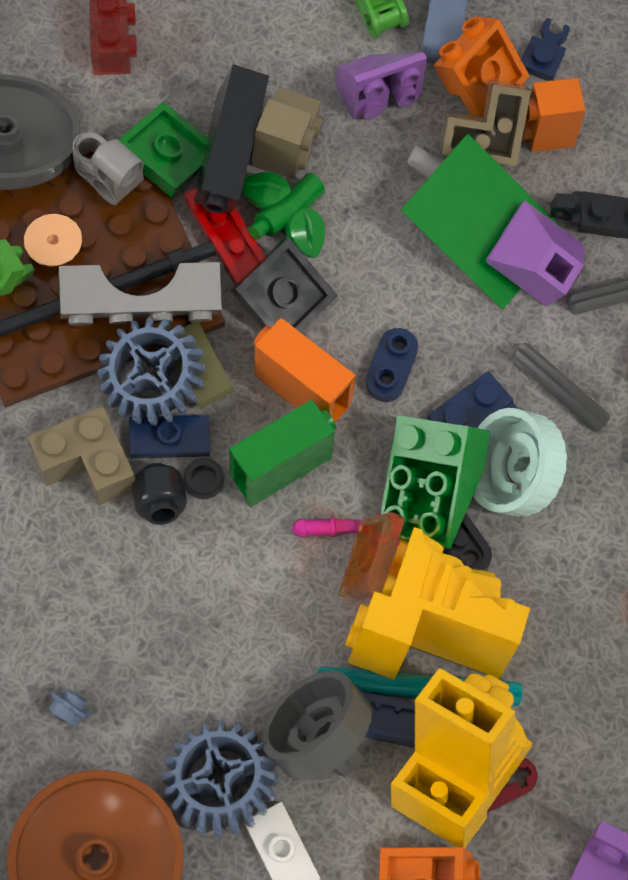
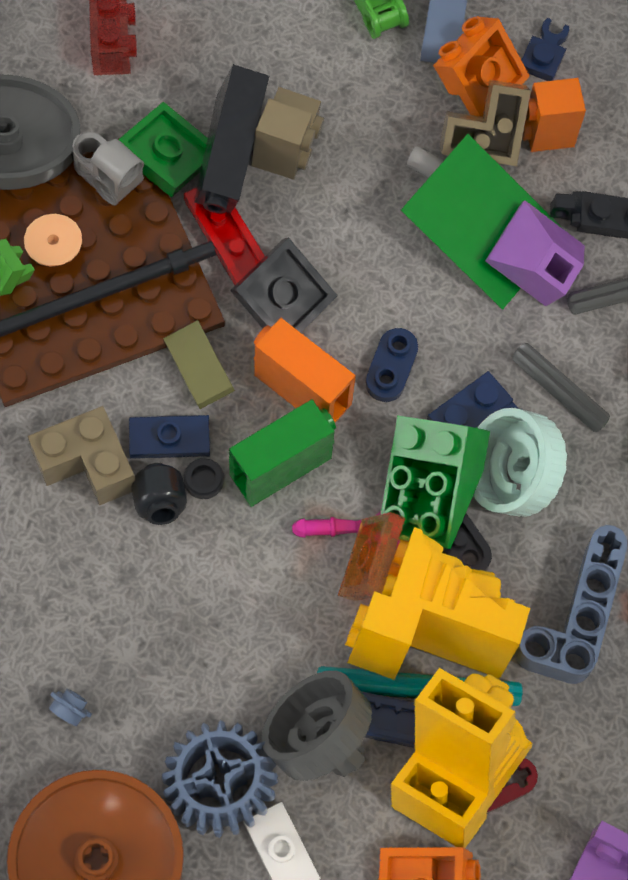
(89, 295): light grey arch -> none
(162, 360): sand blue gear -> none
(287, 209): green plant -> none
(365, 80): medium lavender slope -> none
(583, 603): none -> sand blue beam

